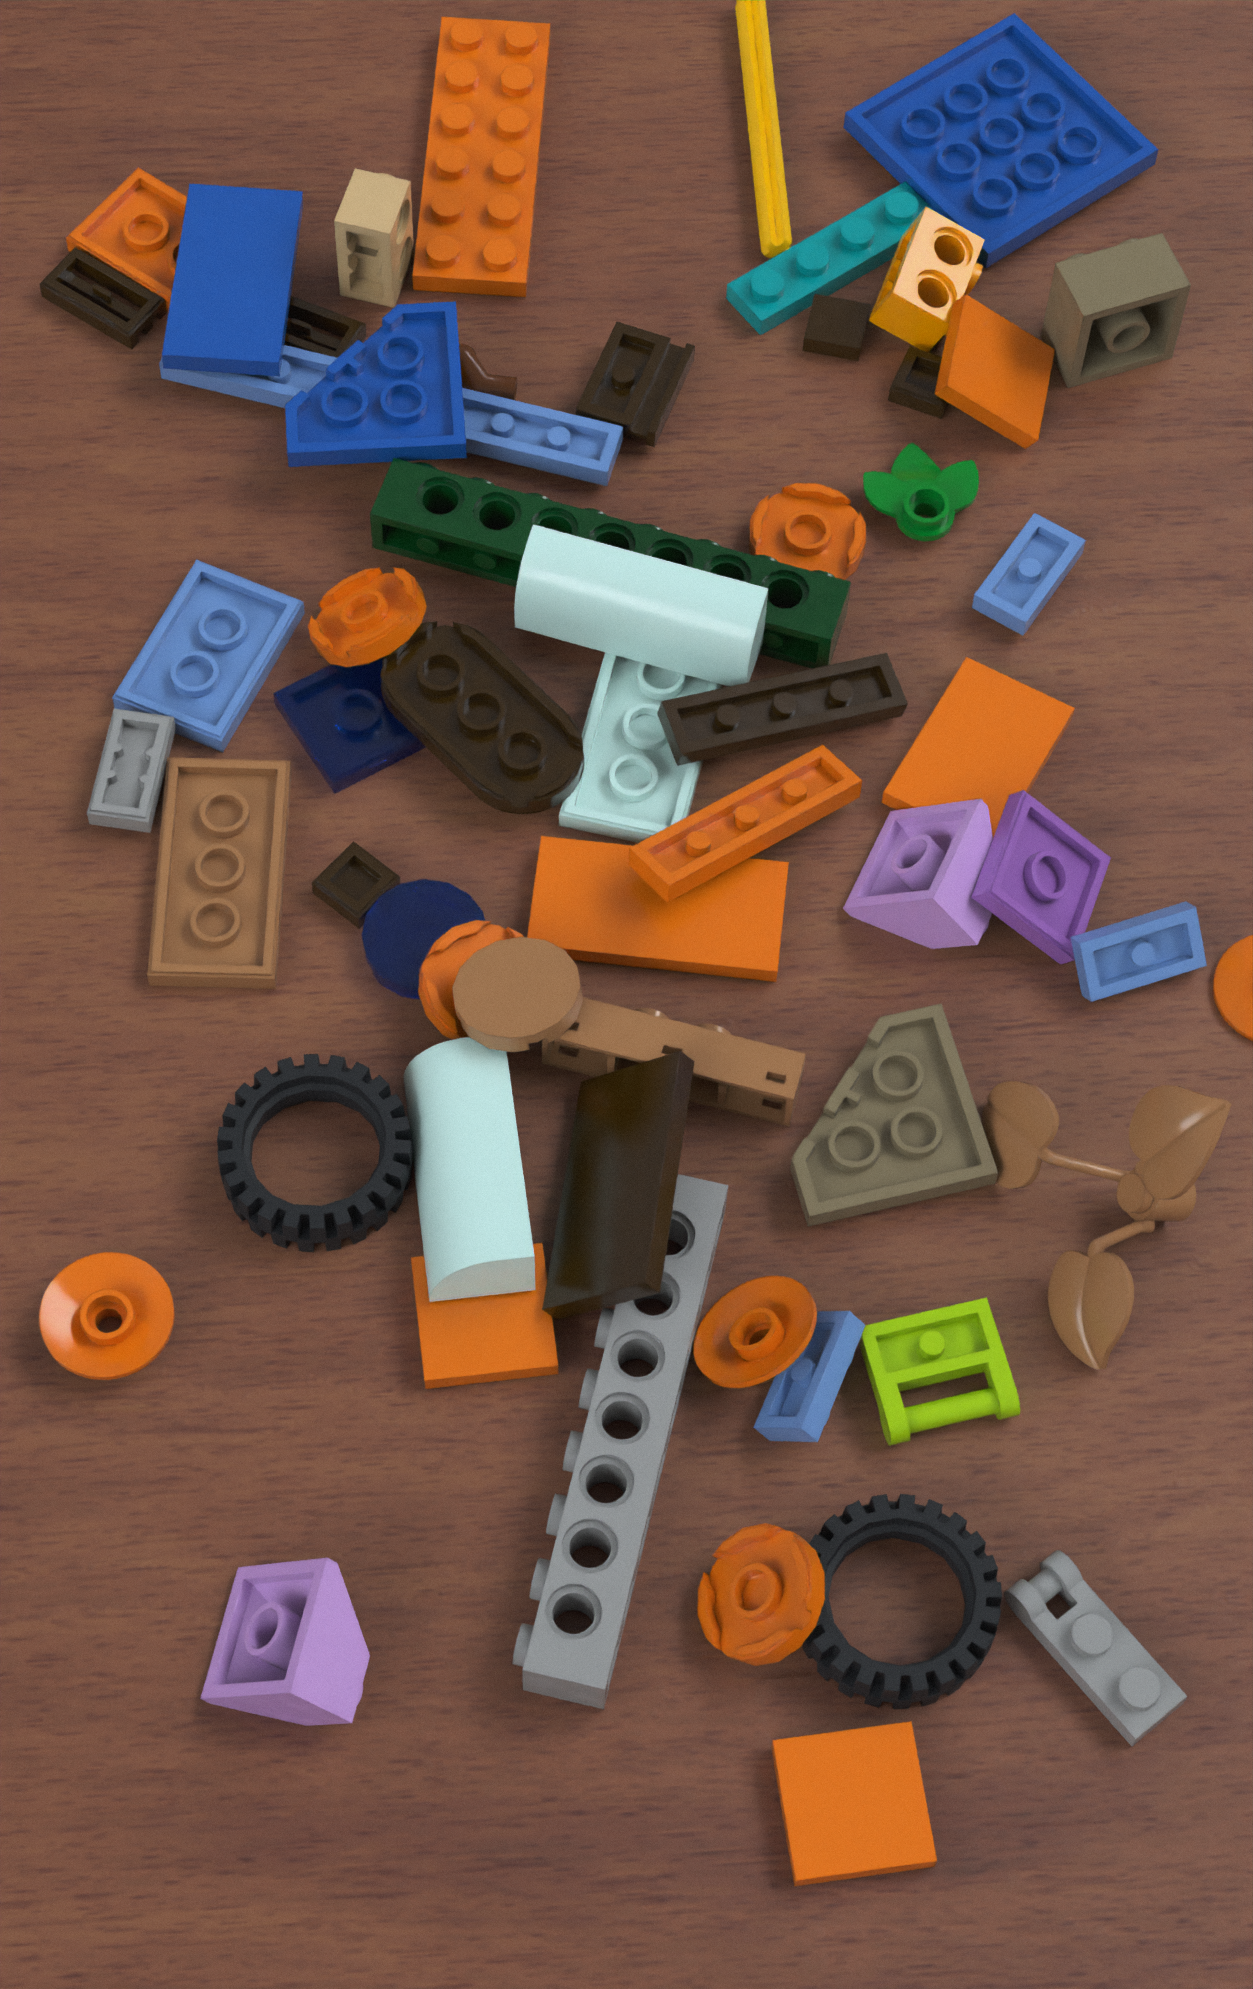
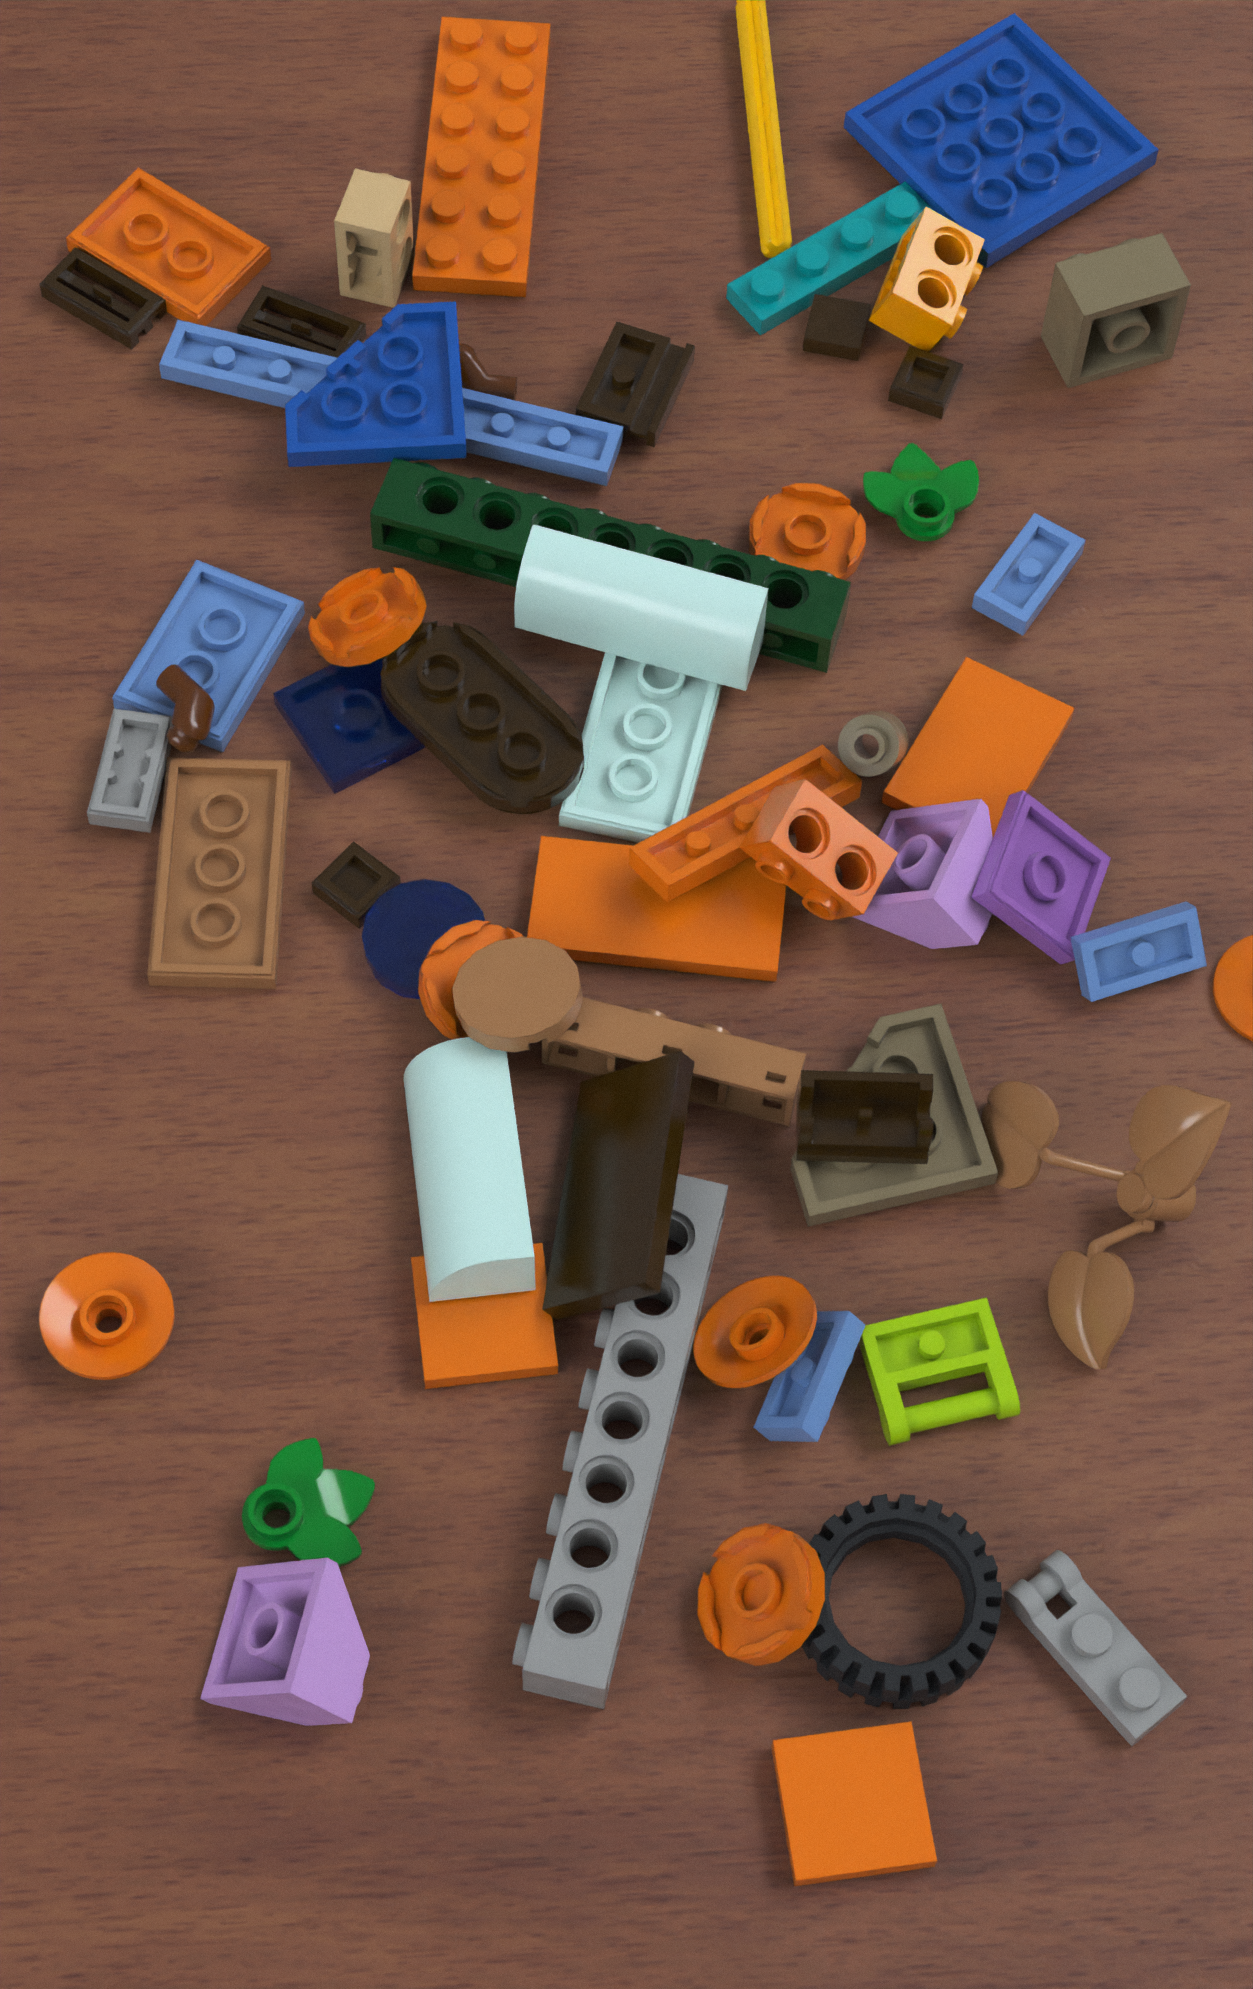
(192, 709): none -> reddish brown arm
(233, 280): blue tile -> none
(299, 1085): black tyre -> none
(318, 1502): none -> green plate
(781, 708): dark brown plate -> none
(824, 838): none -> orange brick
(864, 1117): none -> dark brown hinge
(890, 736): none -> dark tan brick
(995, 371): orange tile -> none

